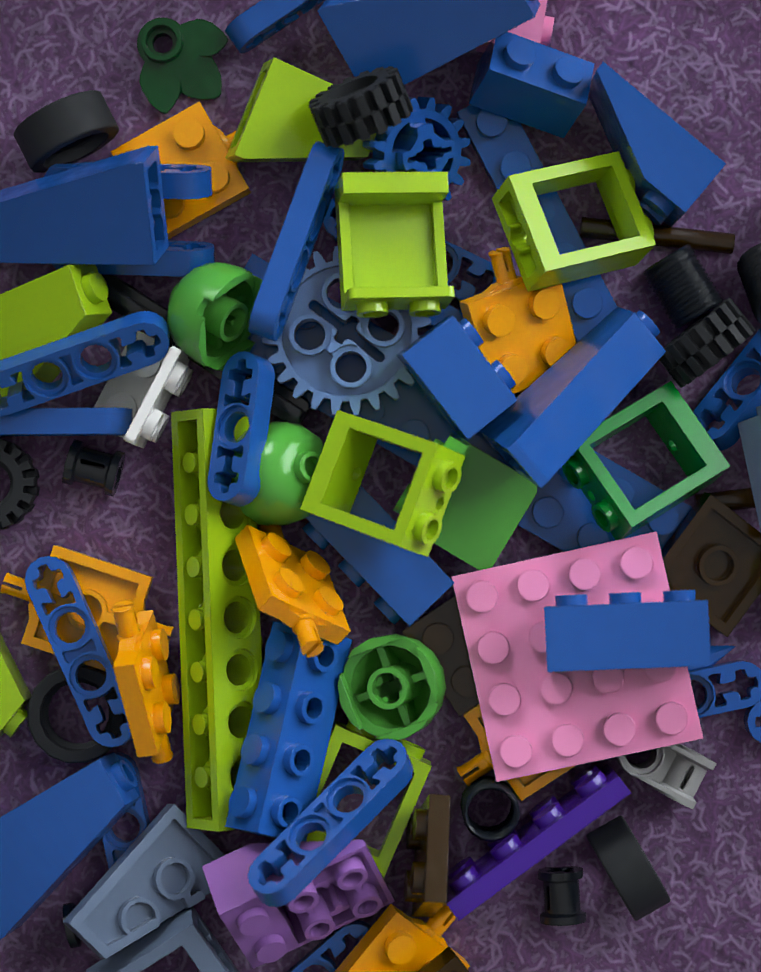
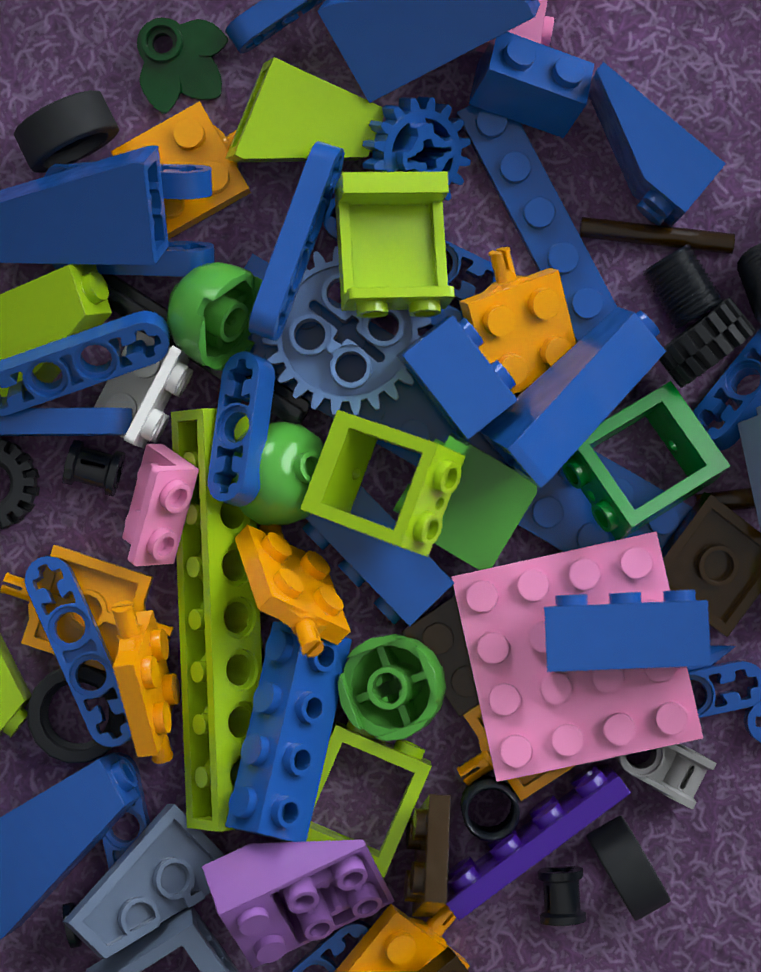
(159, 506): none -> bright pink bracket
(338, 826): blue beam -> none
(361, 106): black tyre -> none
(531, 236): lime window -> none

